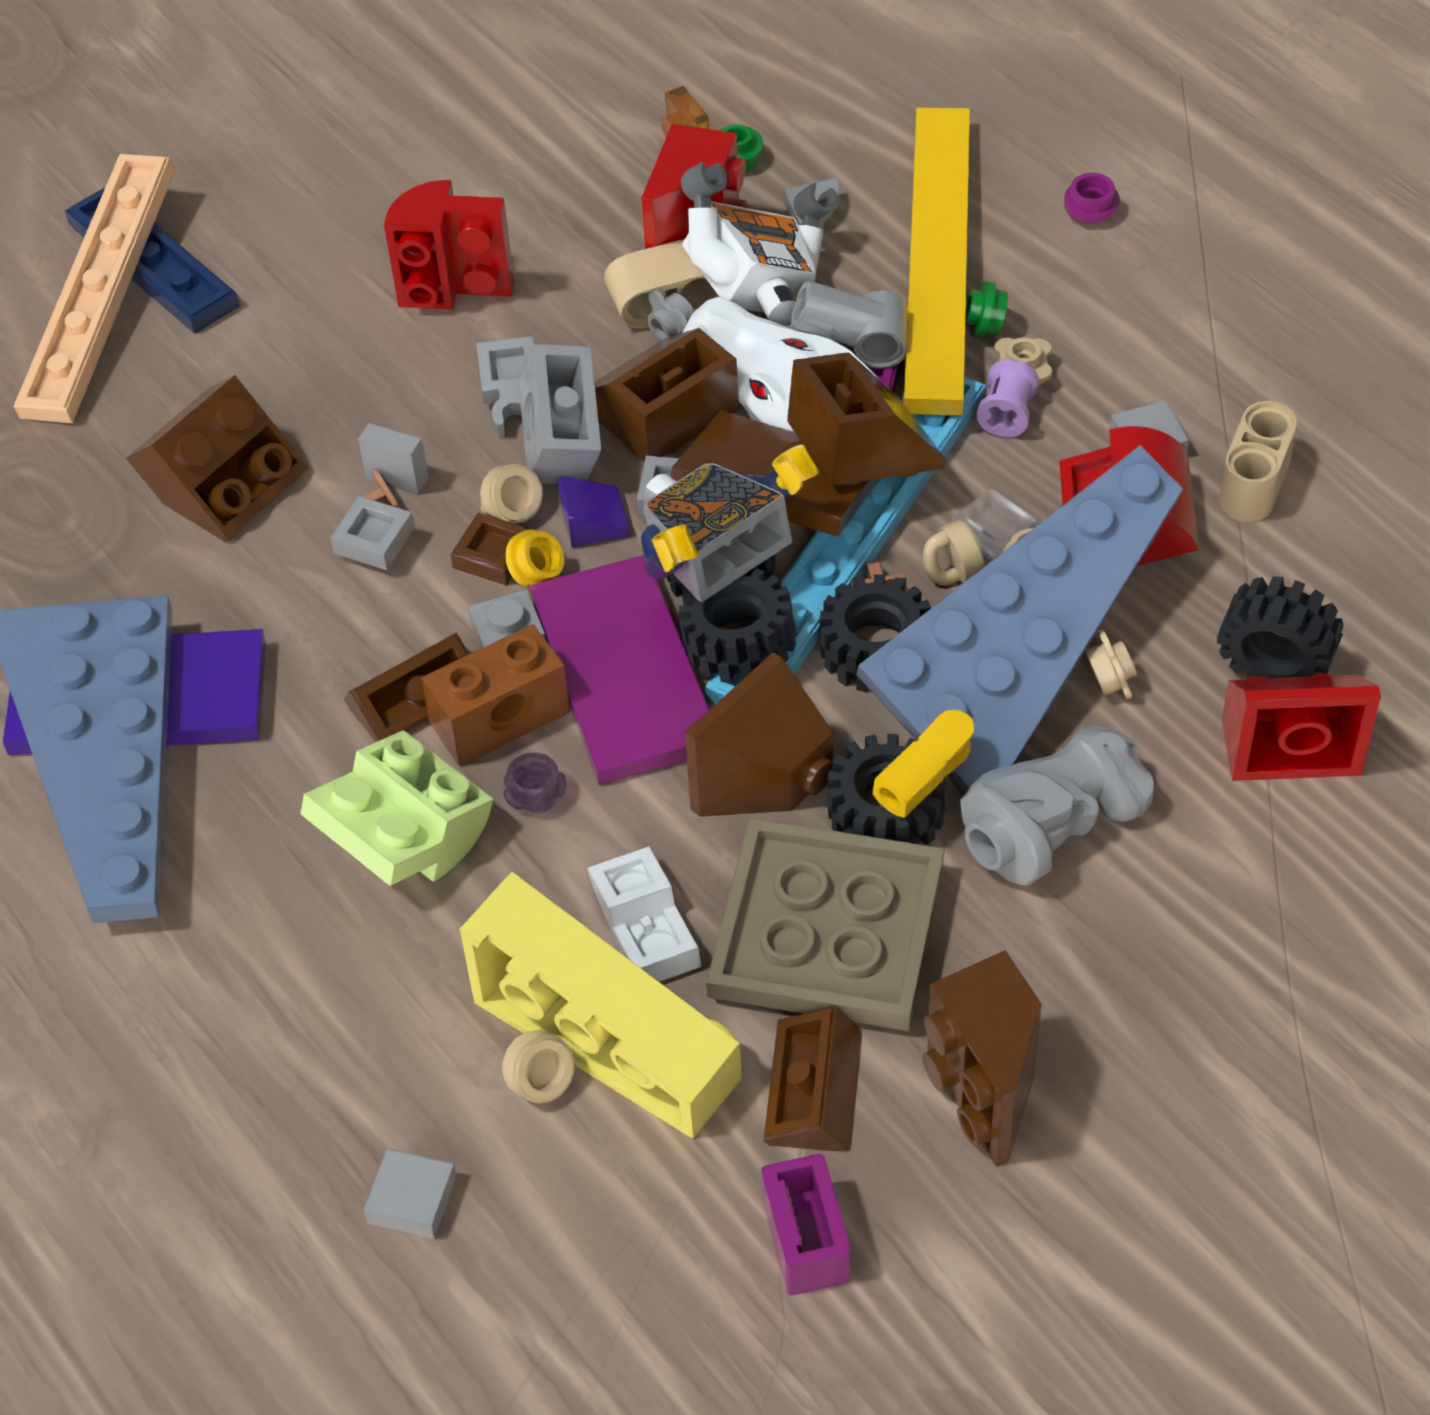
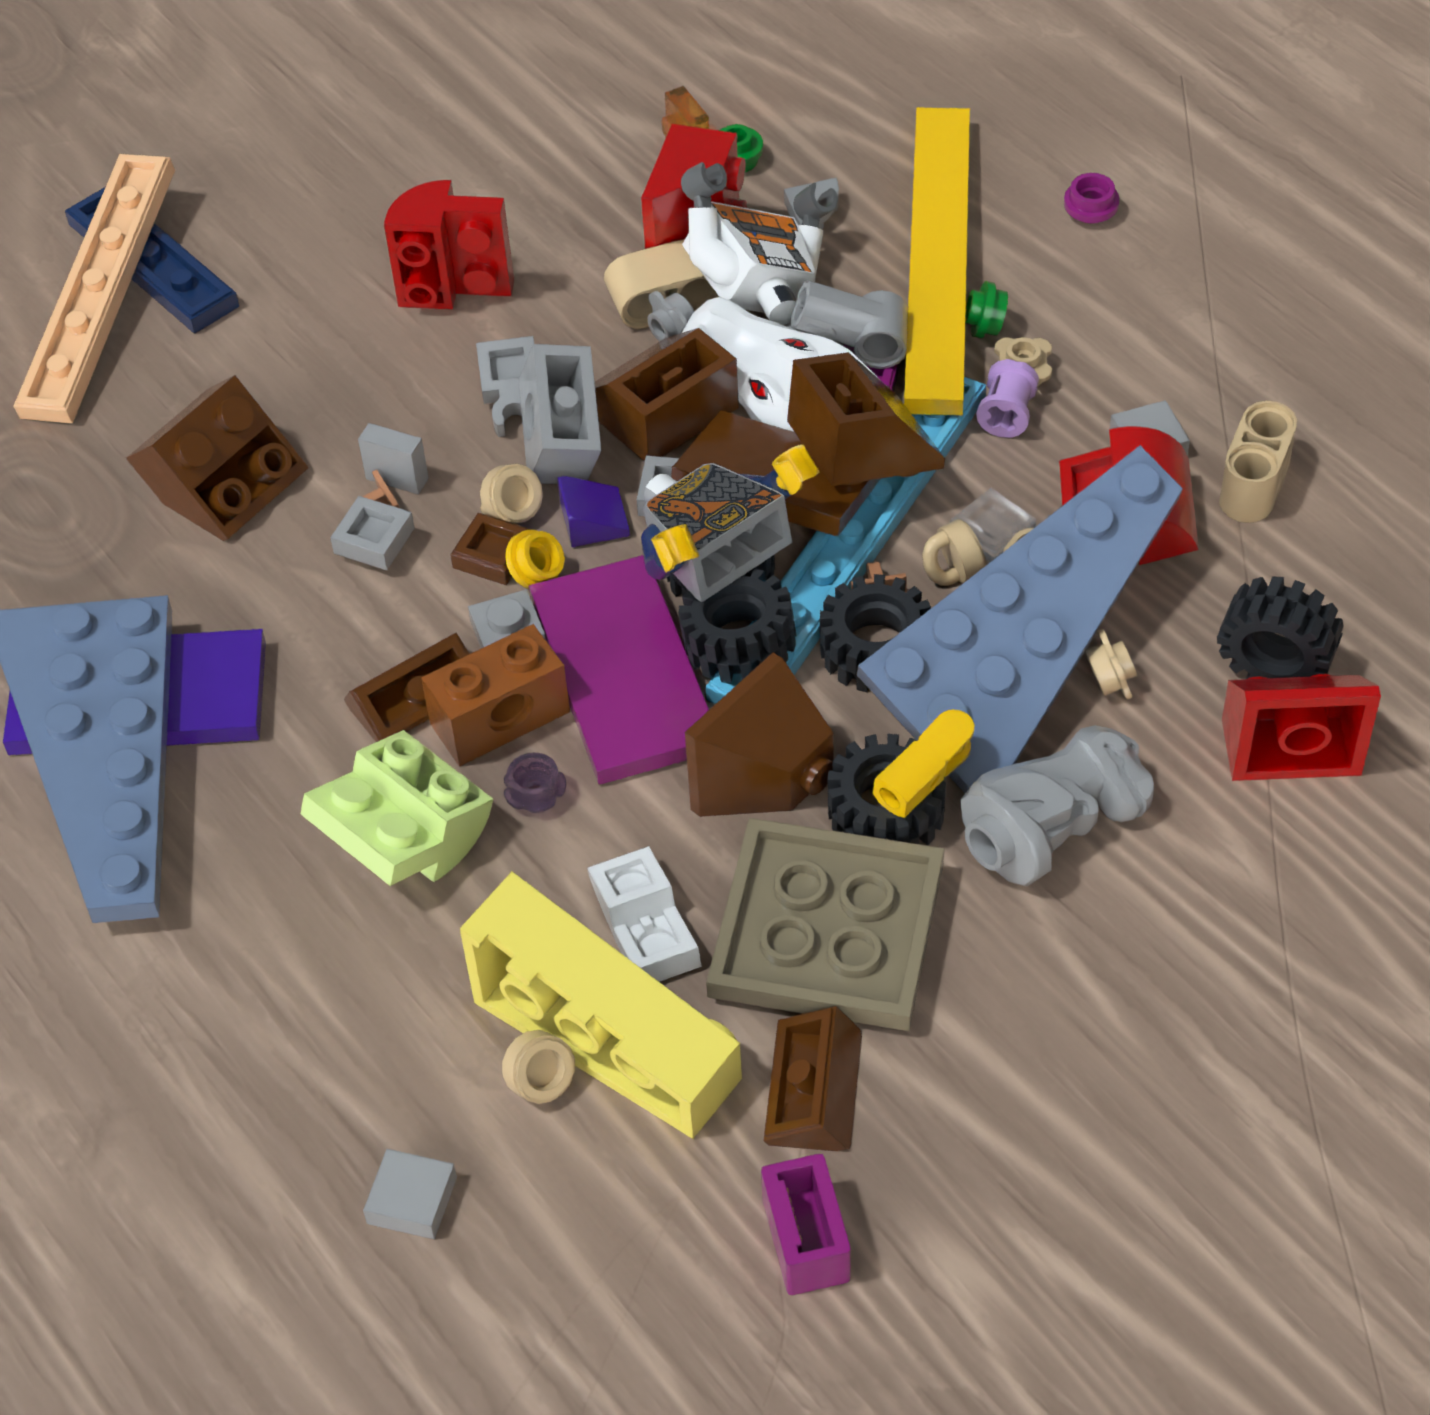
(984, 1049): reddish brown slope -> none

